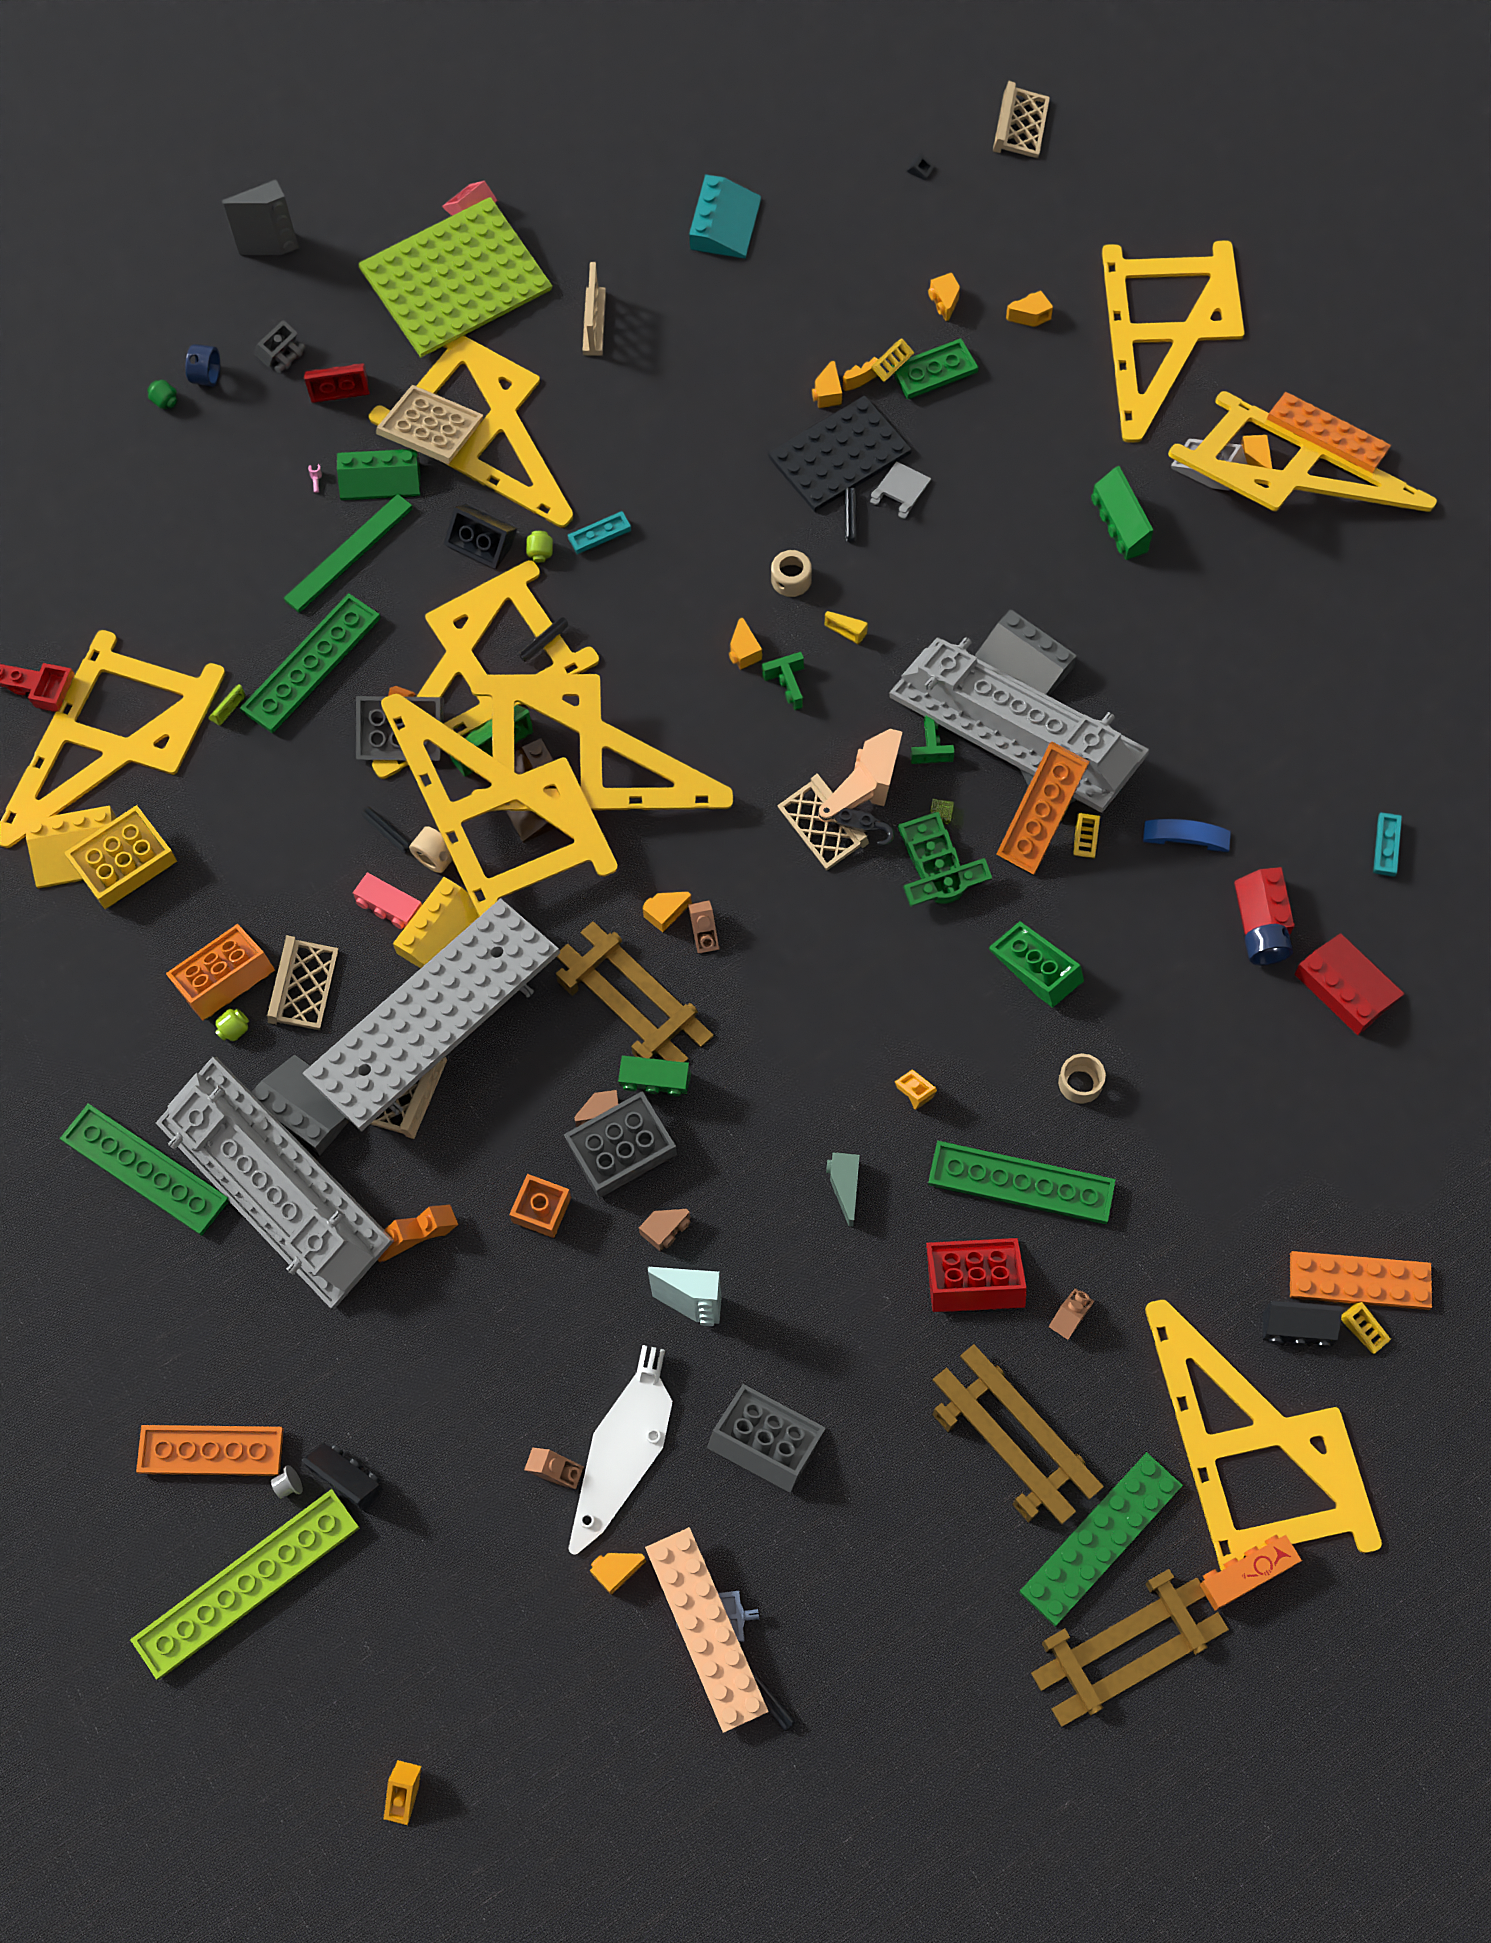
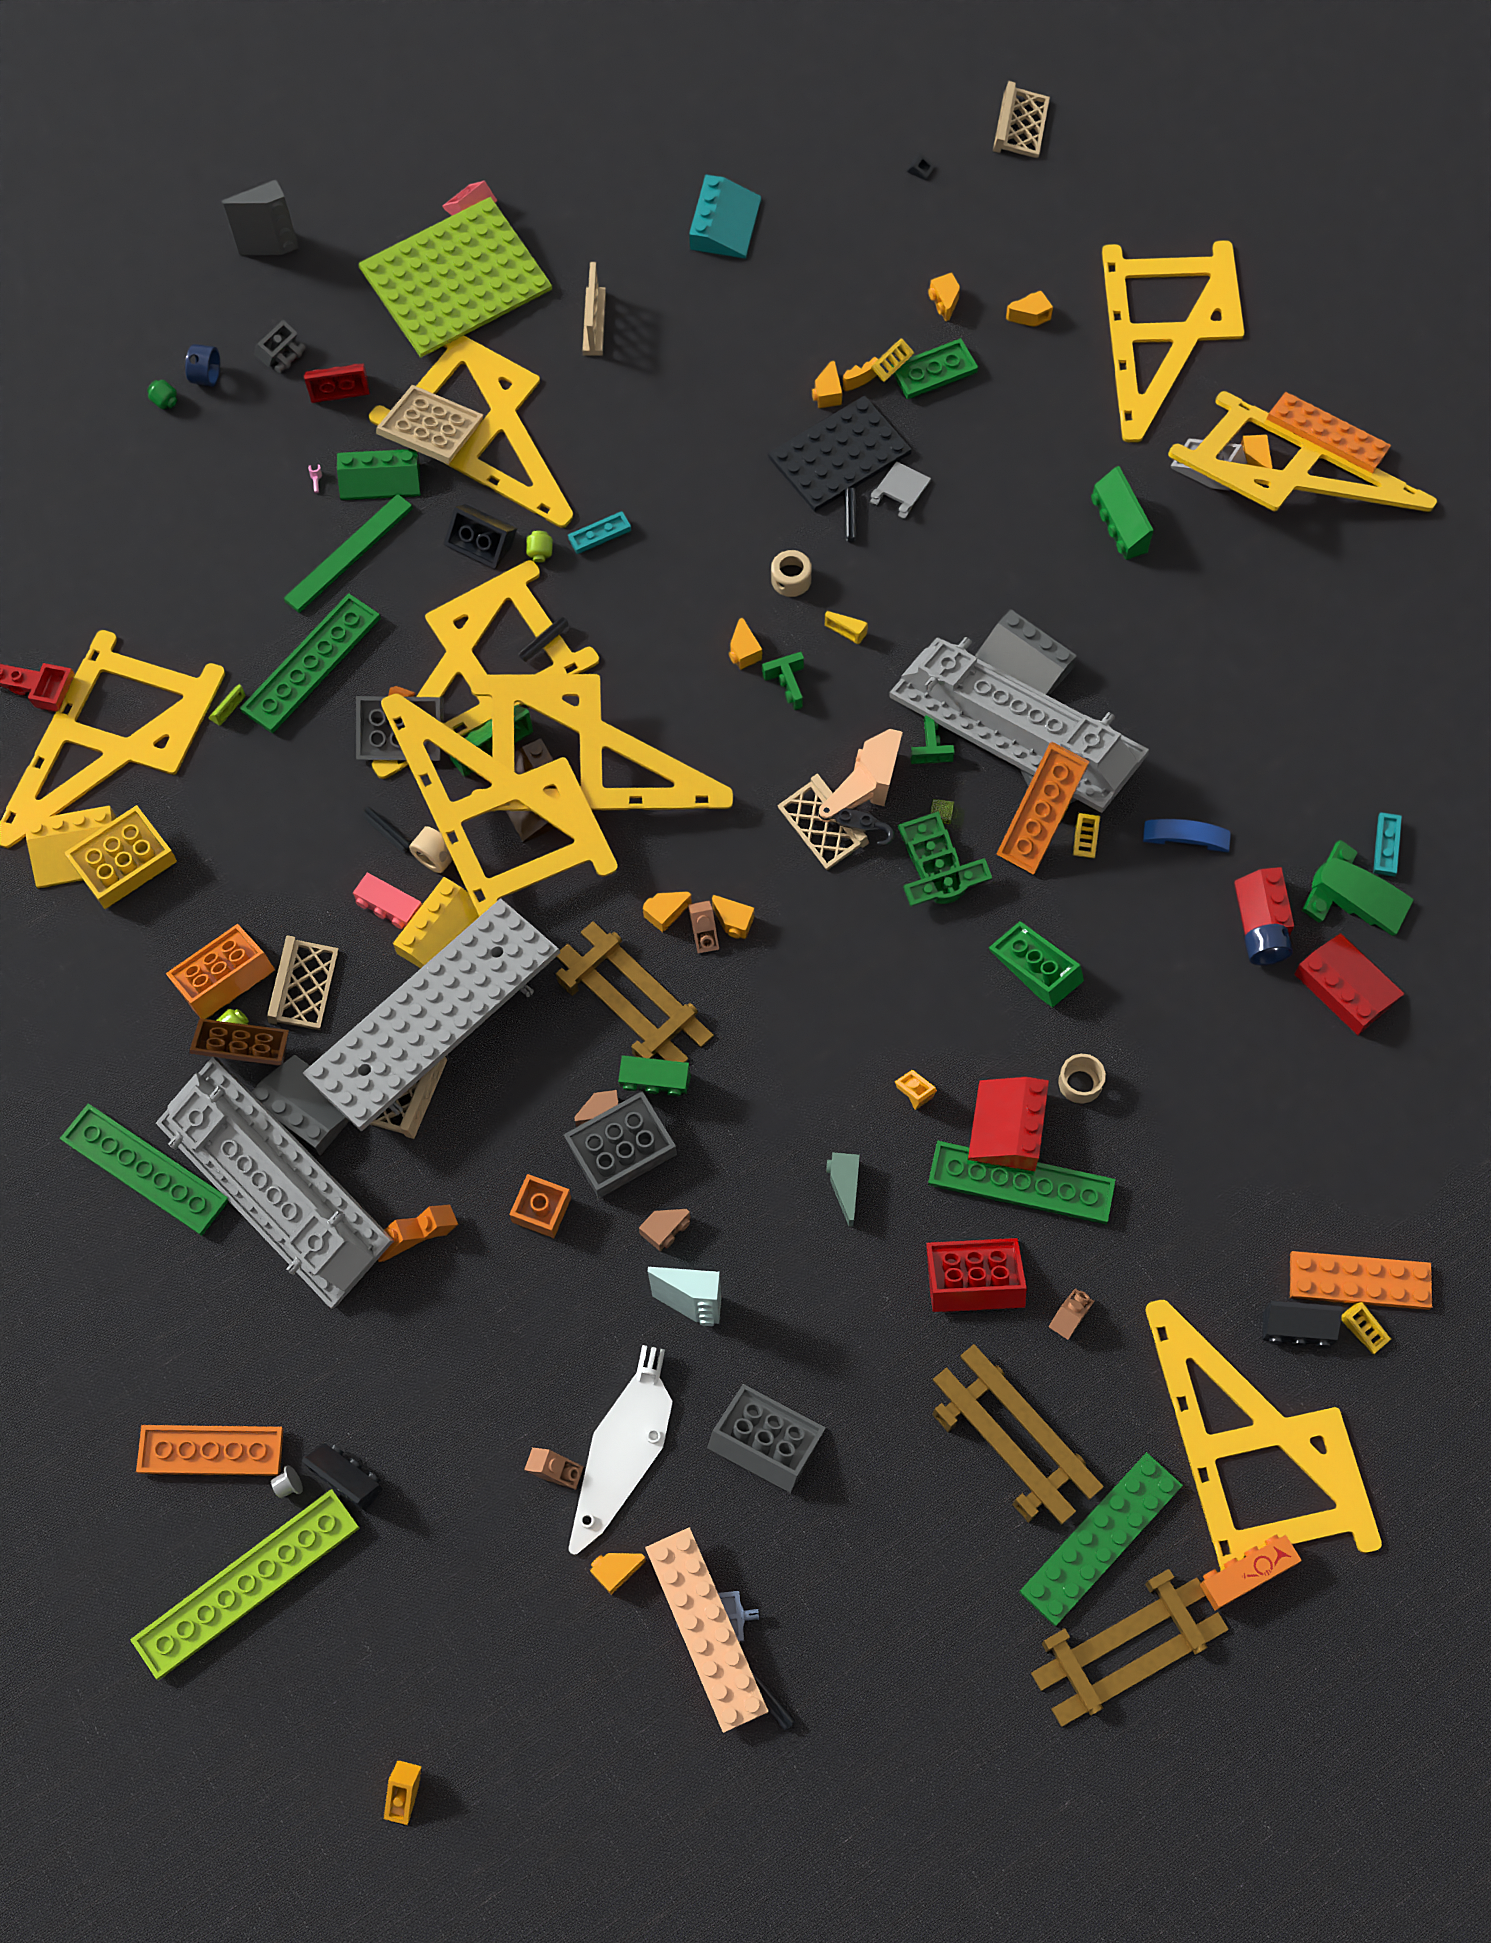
(240, 1042): none -> reddish brown slope
(733, 916): none -> light orange slope
(1009, 1122): none -> slope
(1356, 892): none -> green slope

